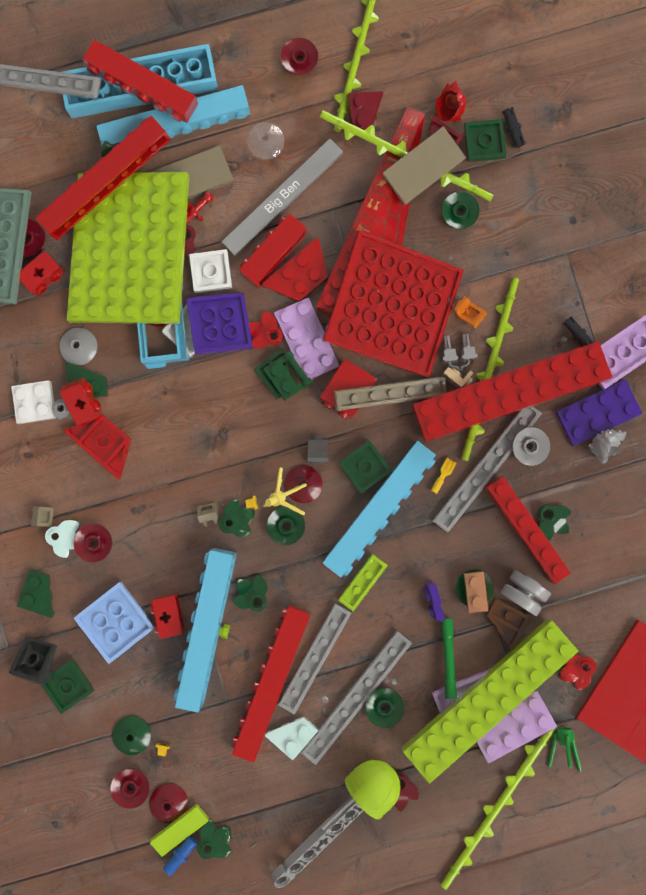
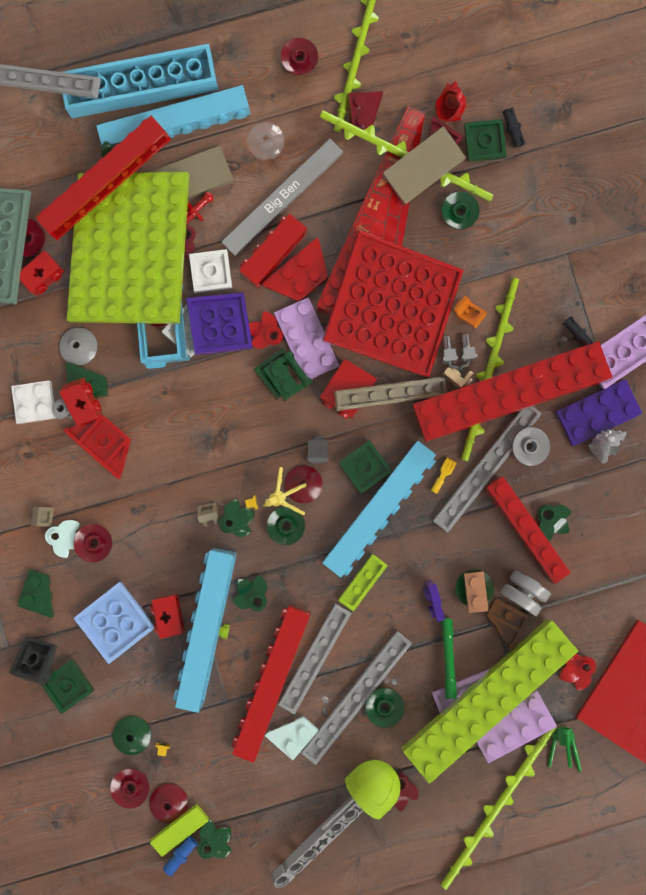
(140, 81): red brick -> none

